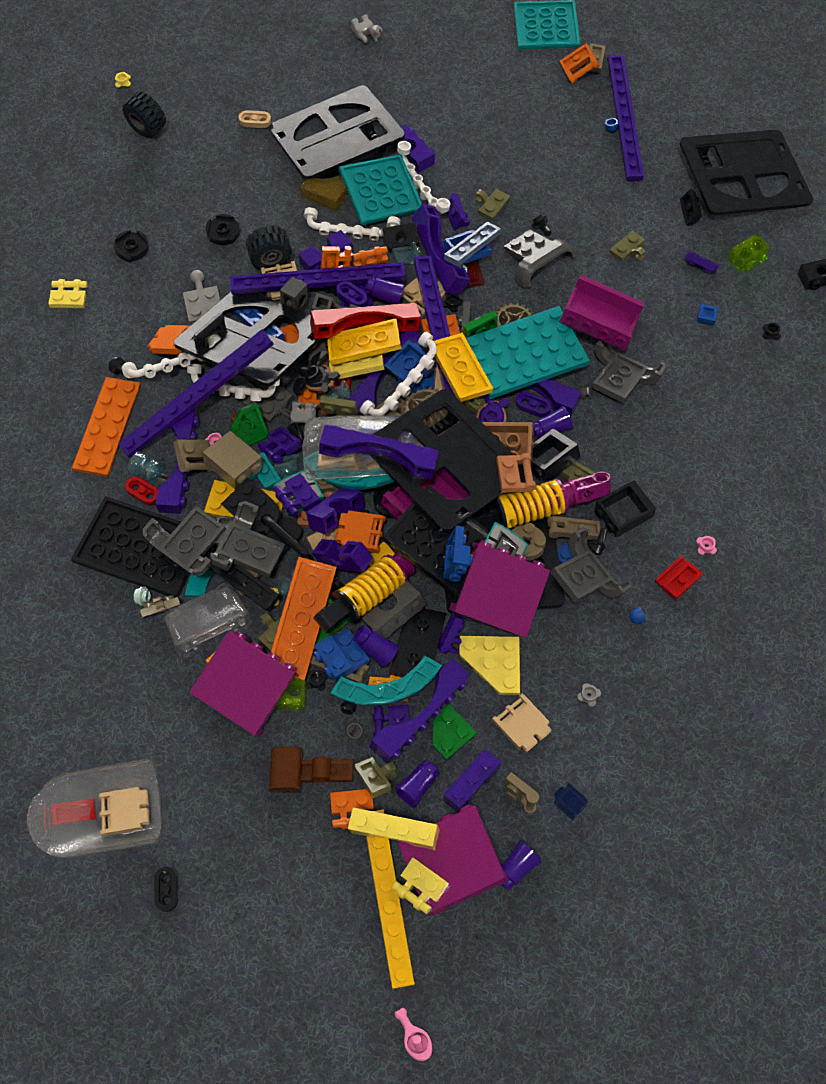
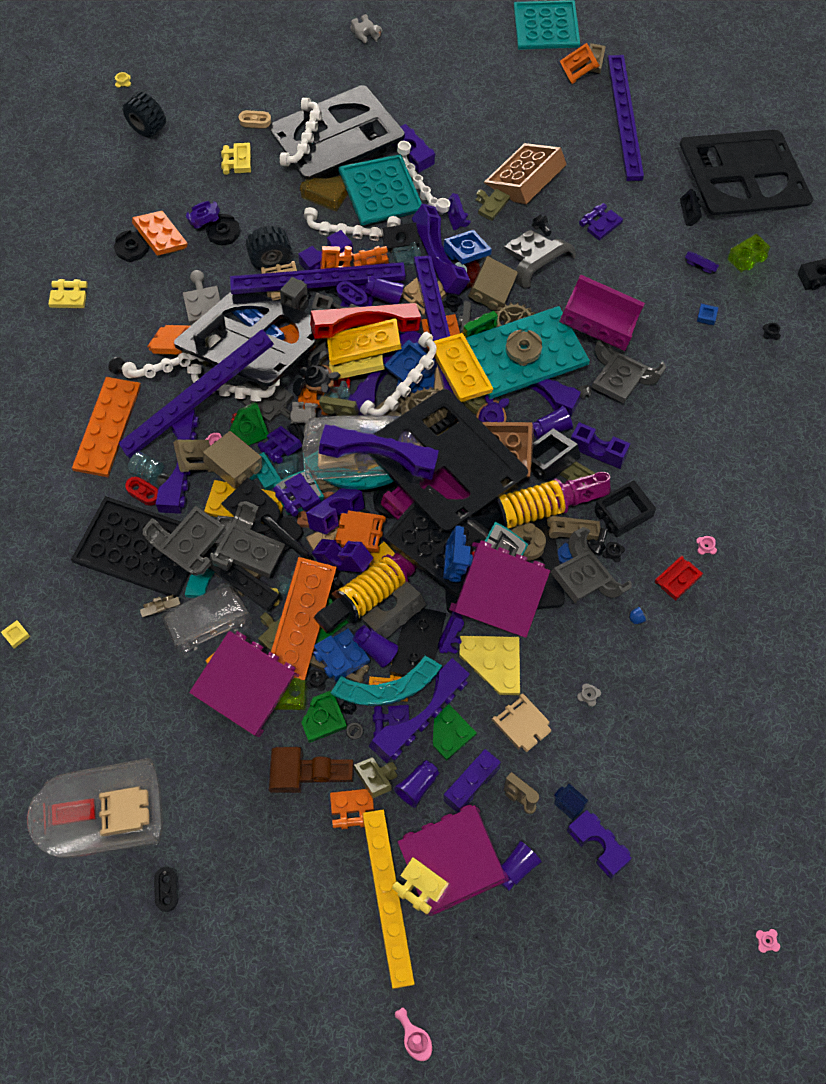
(15, 634): none -> light yellow plate
(142, 596): light aqua plate -> none
(159, 232): none -> orange plate
(203, 213): none -> dark purple plate
(241, 160): none -> light yellow plate
(307, 136): none -> white bar
(323, 717): none -> green plate
(392, 827): light yellow arch -> none
(472, 244): sand blue plate -> none
(492, 284): none -> dark tan brick
(509, 473): nougat plate -> none
(520, 355): none -> dark tan plate
(527, 171): none -> medium nougat slope
(534, 403): dark purple plate -> none
(588, 828): none -> dark purple arch
(604, 225): none -> dark purple plate
(609, 452): none -> dark purple arch
(611, 125): blue hinge -> none
(613, 546): none -> black plate
(628, 246): olive plate -> none
(763, 945): none -> bright pink plate

